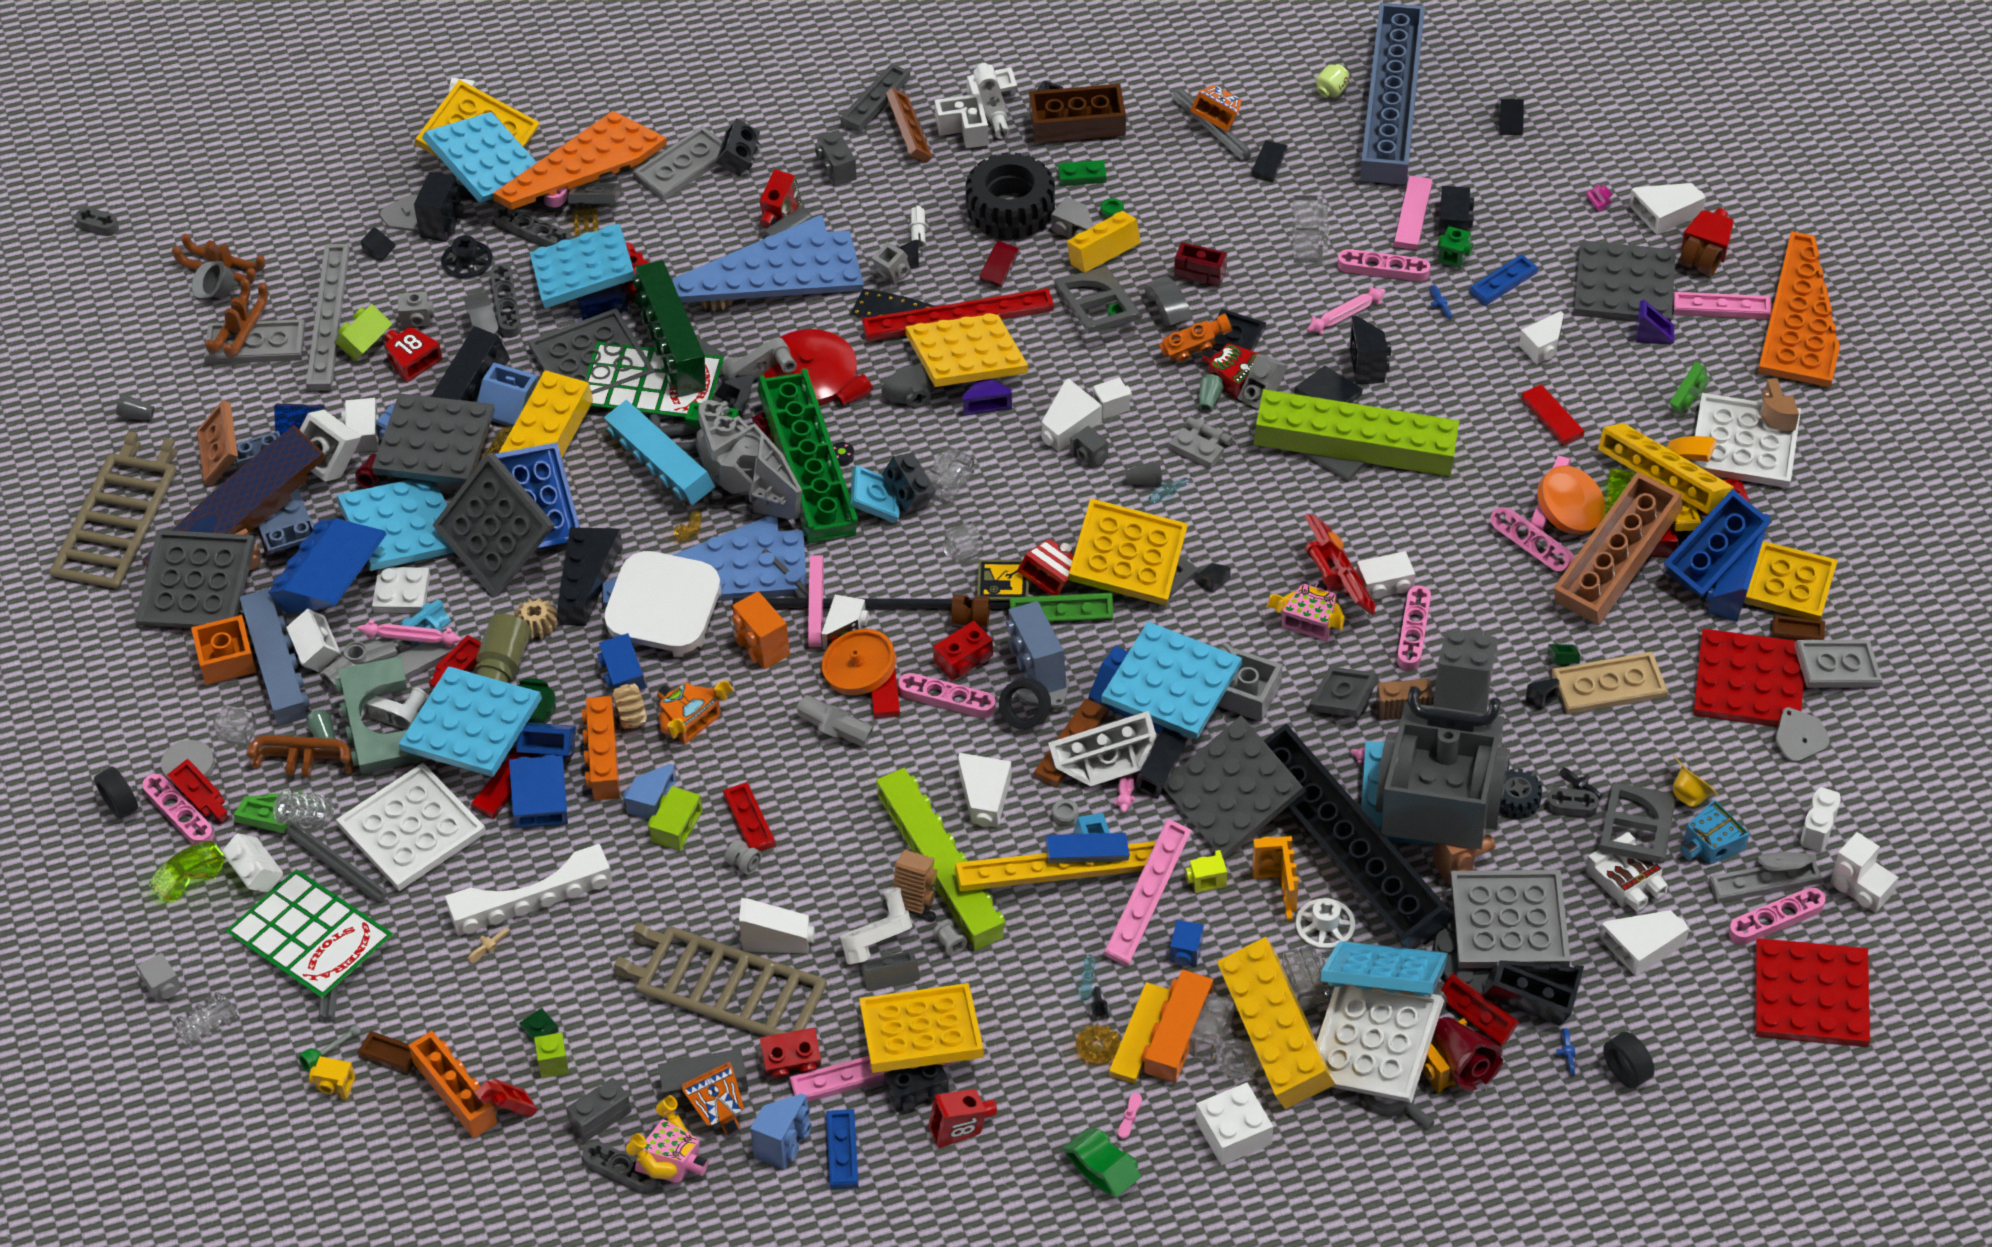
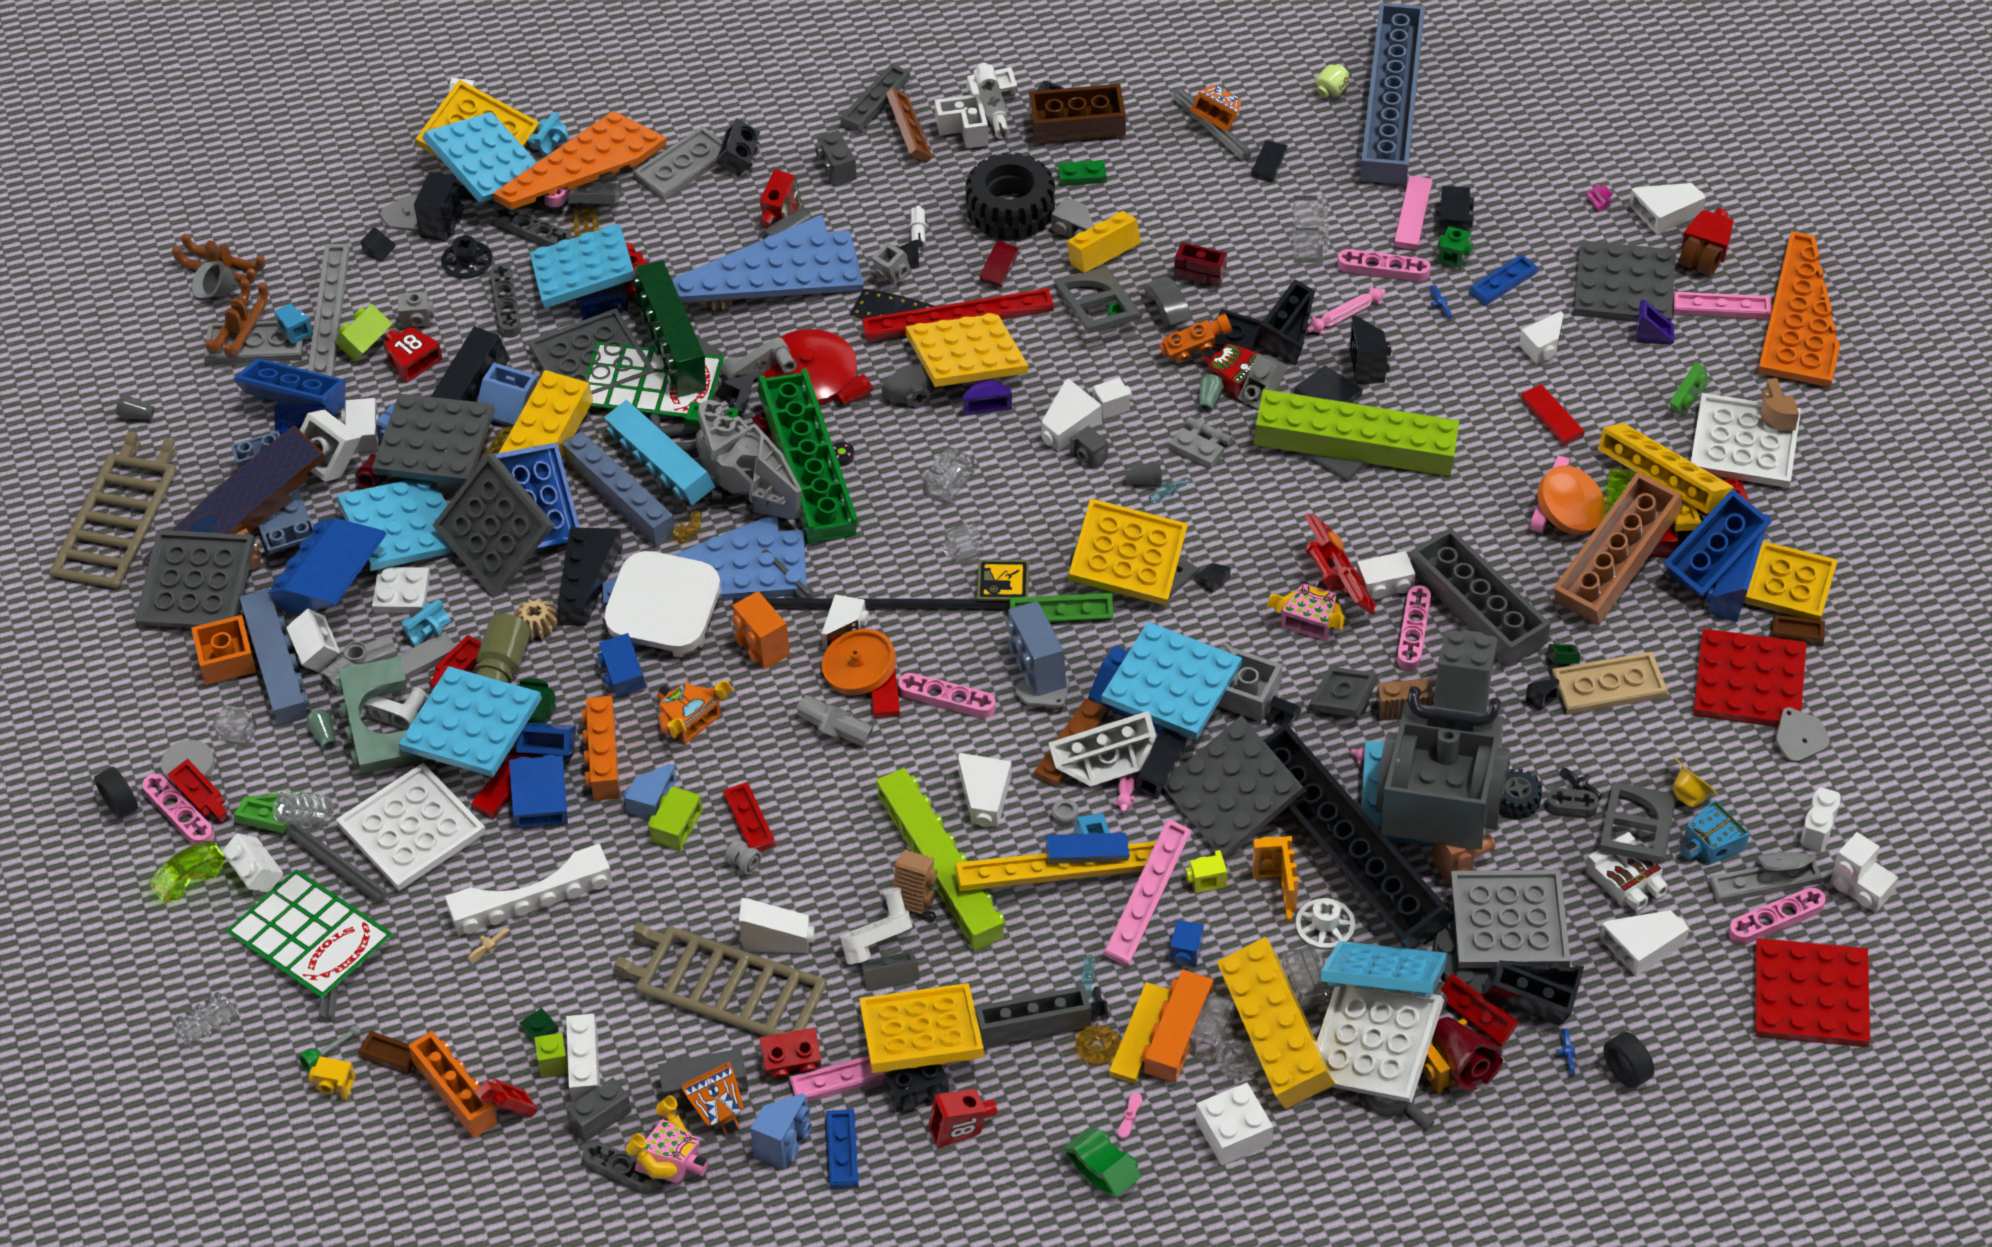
(97, 221): dark grey beam -> none
(159, 978): light grey brick -> none
(217, 443): nougat tile -> none
(292, 385): none -> blue slope
(293, 323): none -> dark azure brick
(299, 748): dark orange piece -> none
(409, 633): bright pink wheel -> none
(481, 312): dark grey piece -> none
(549, 135): none -> medium azure hips
(582, 1055): none -> white brick
(619, 489): none -> sand blue brick
(629, 706): tan gear -> none
(816, 592): bright pink beam -> none
(873, 494): medium azure tile -> none
(908, 482): black brick -> none
(949, 937): light grey bush -> none
(963, 650): red brick -> none
(968, 610): reddish brown wheel -> none
(1007, 711): black tyre -> none
(1033, 1016): none -> dark grey brick
(1048, 566): red torso -> none
(1110, 207): green tile -> none
(1279, 706): none -> black tile
(1287, 322): none -> black wedge
(1479, 595): none -> dark grey brick
(1510, 116): black slope -> none
(1533, 536): bright pink beam -> none
(1693, 447): light orange slope -> none
(1838, 663): light grey tile -> none

